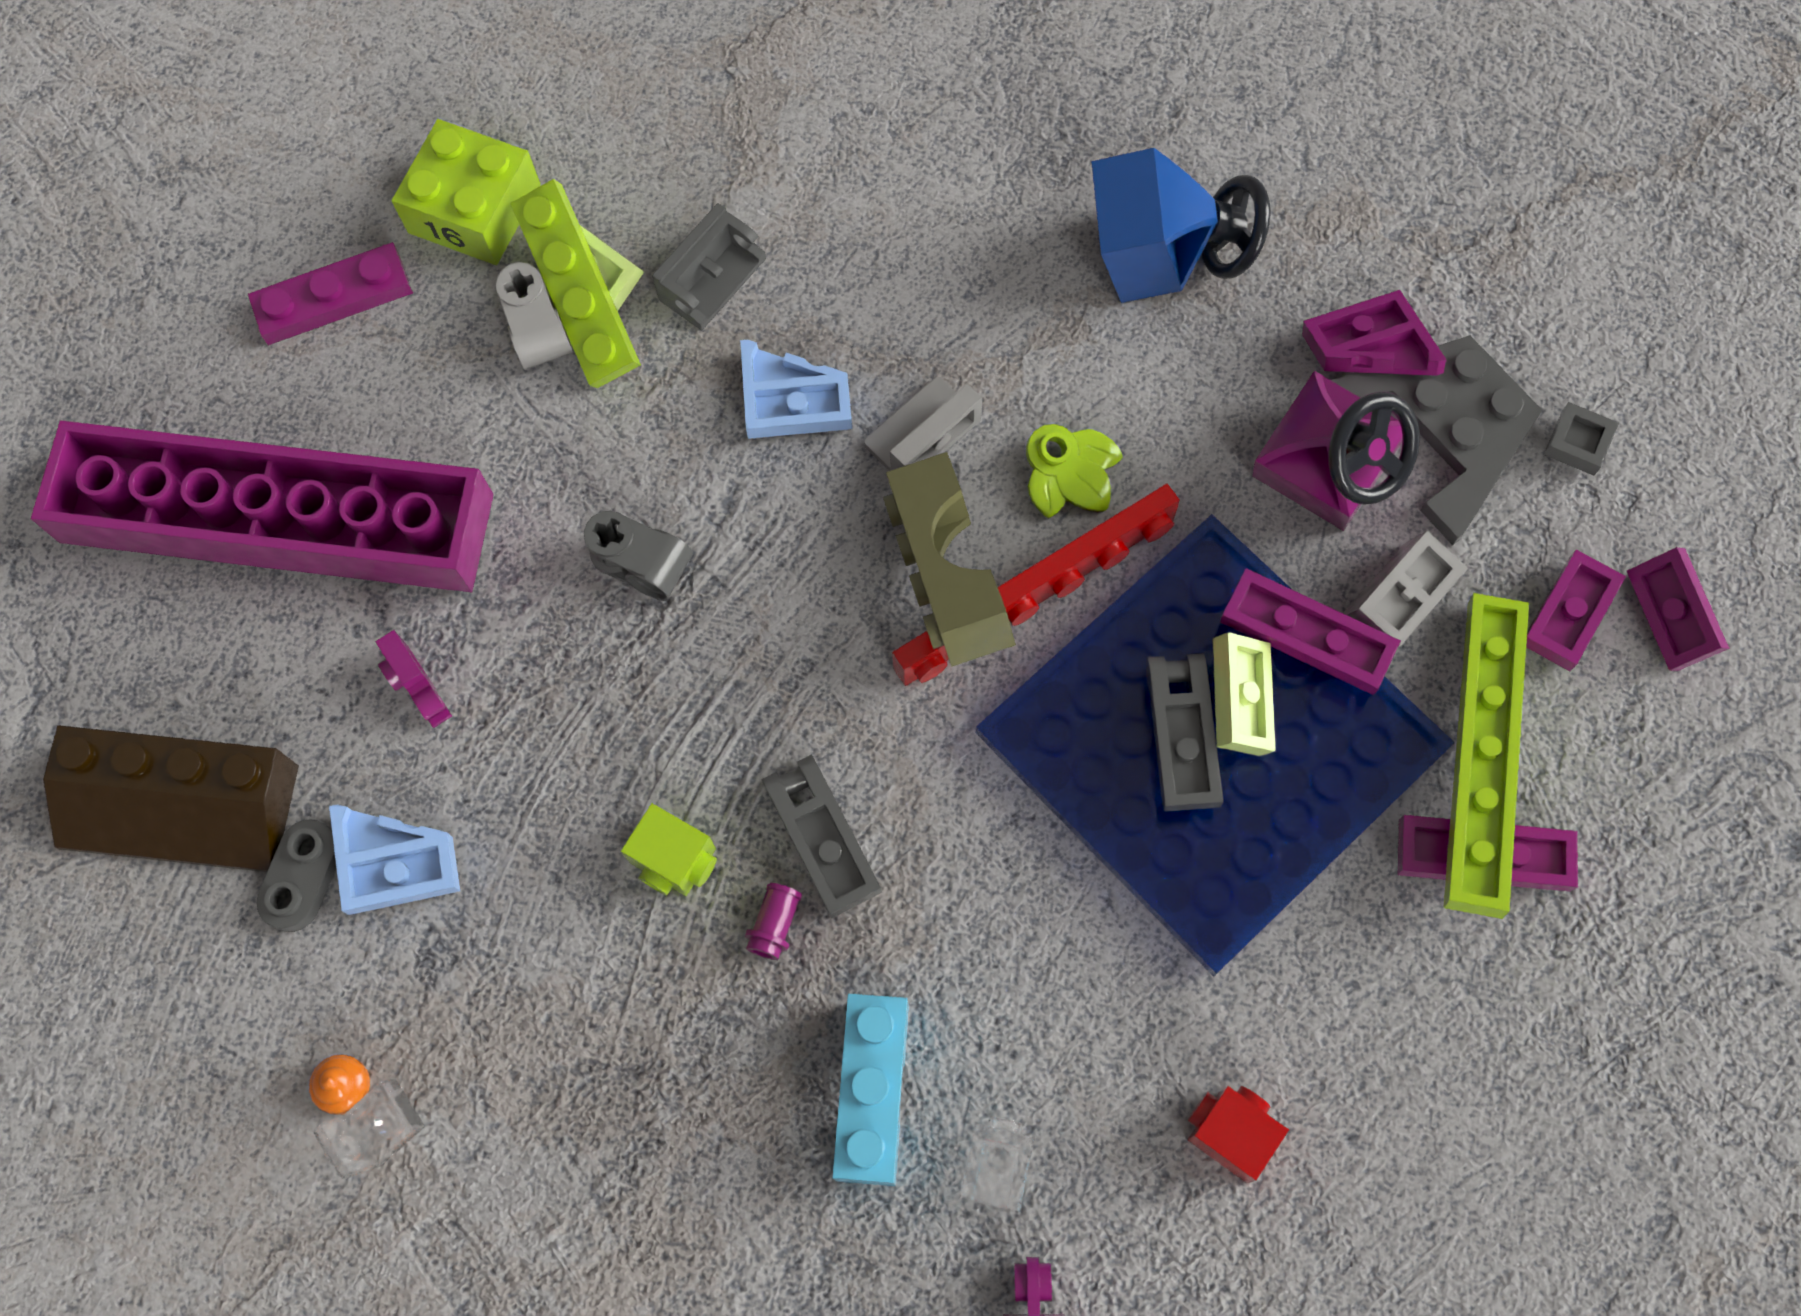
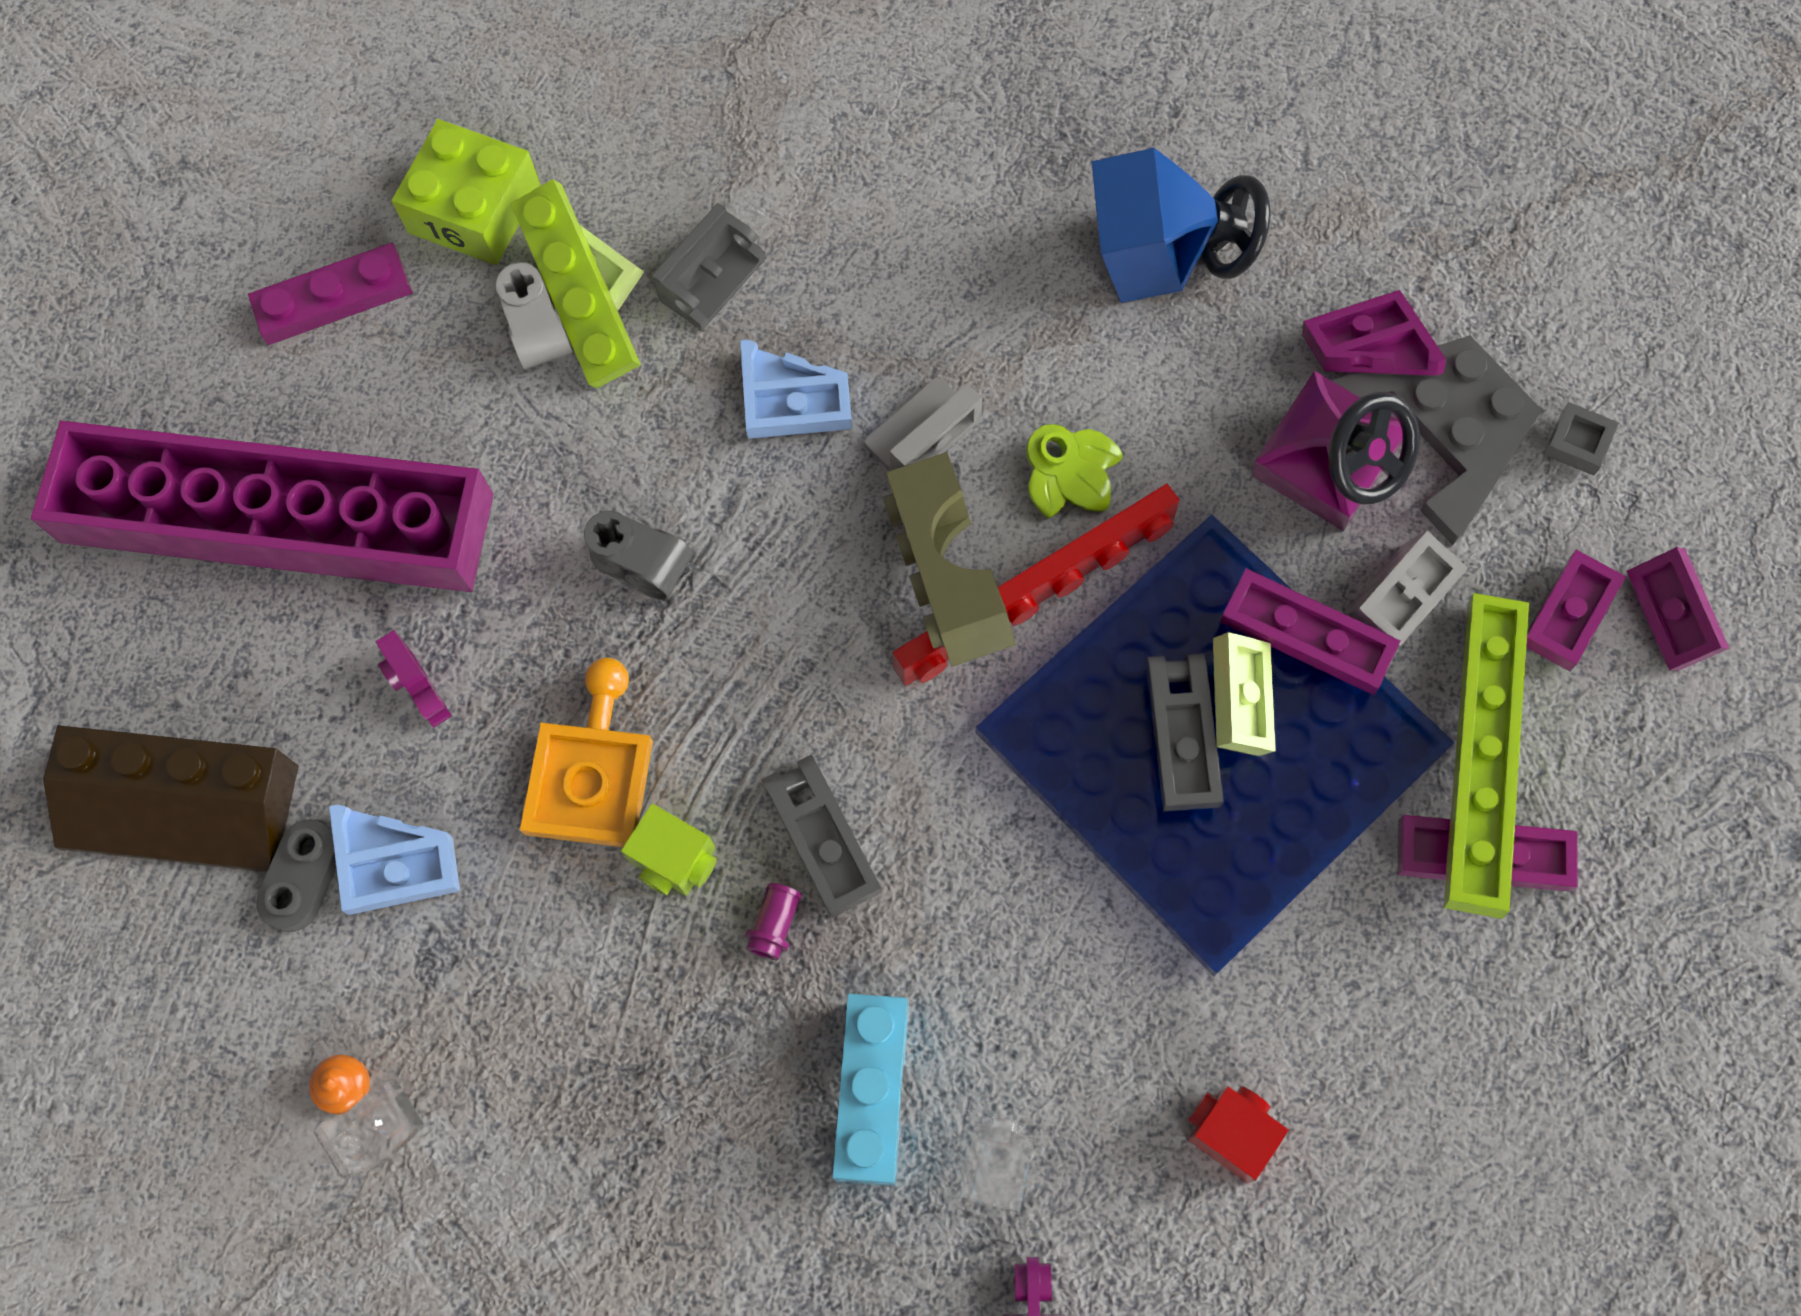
(589, 779): none -> light orange plate

